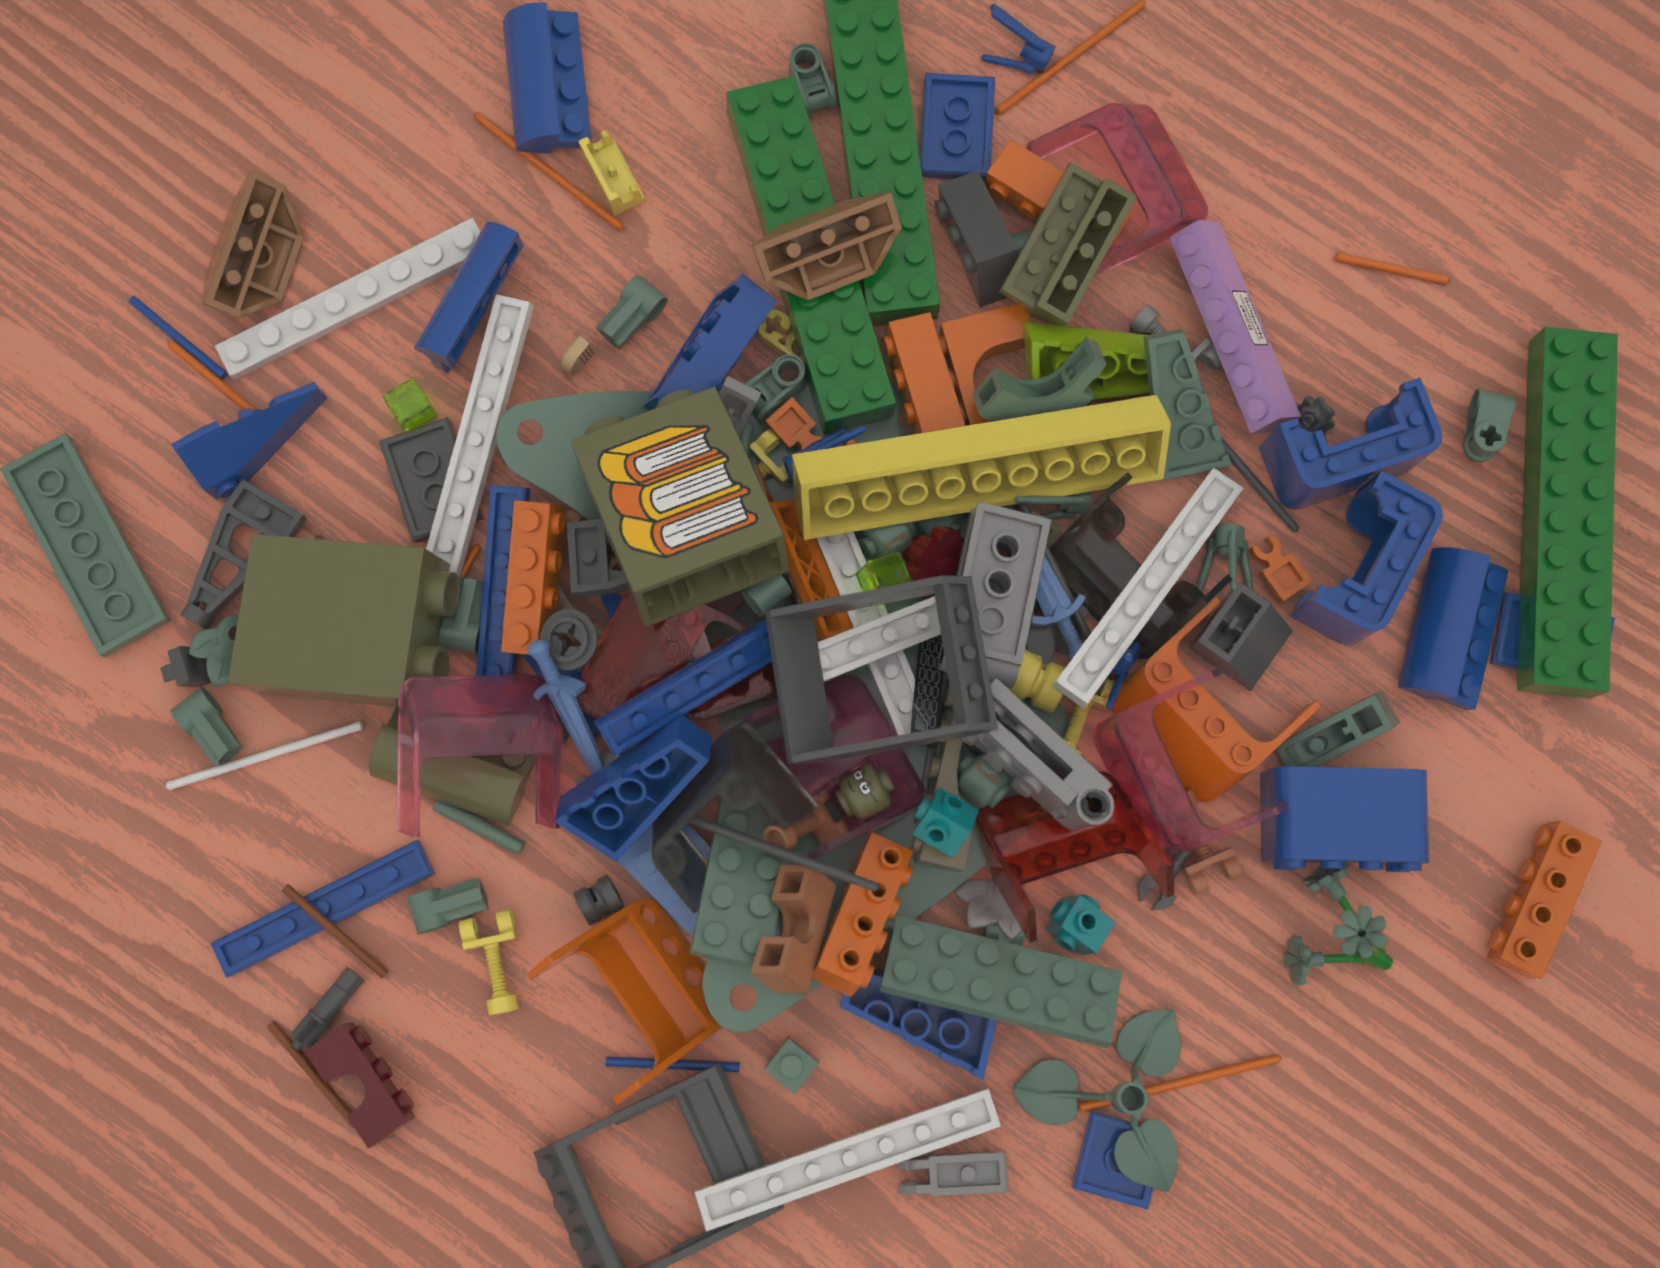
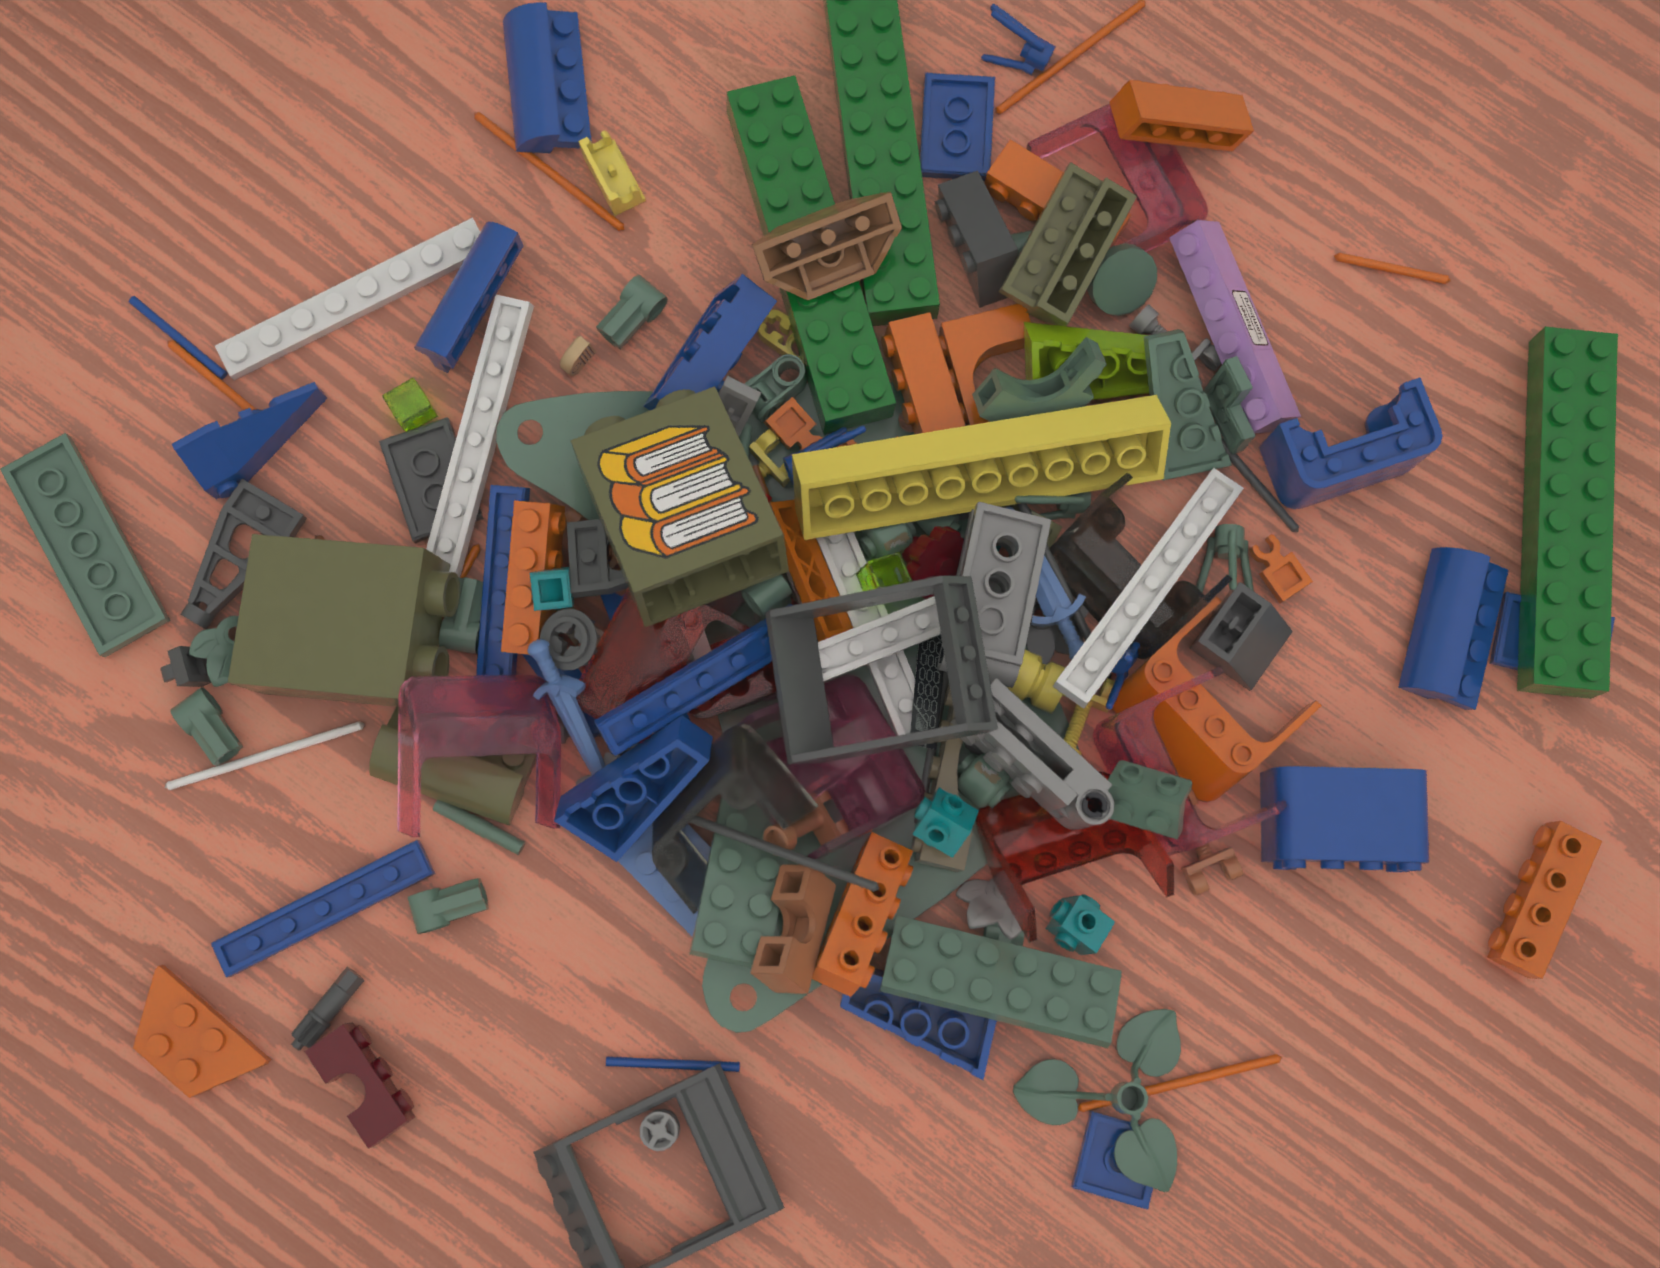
(191, 1039): none -> orange wing
(254, 249): medium nougat wedge -> none
(310, 1071): dark orange axle -> none
(334, 930): dark orange axle -> none
(501, 999): light yellow bar -> none
(551, 589): none -> teal slope
(607, 897): dark grey wheel -> none
(652, 978): orange windscreen -> none
(656, 1135): none -> light grey wheel
(791, 1065): sand green brick -> none
(813, 83): sand green piece -> none
(846, 1159): white plate -> none
(865, 792): olive head -> none
(958, 1174): light grey hinge -> none
(1123, 280): none -> sand green tile
(1148, 882): dark grey bar -> none
(1149, 798): none -> sand green bracket
(1180, 116): none -> orange brick
(1225, 395): none -> sand green tile
(1315, 415): dark grey plant -> none
(1340, 732): sand green slope -> none
(1361, 932): sand green plant -> none
(1401, 529): blue windscreen -> none
(1487, 424): sand green piece -> none

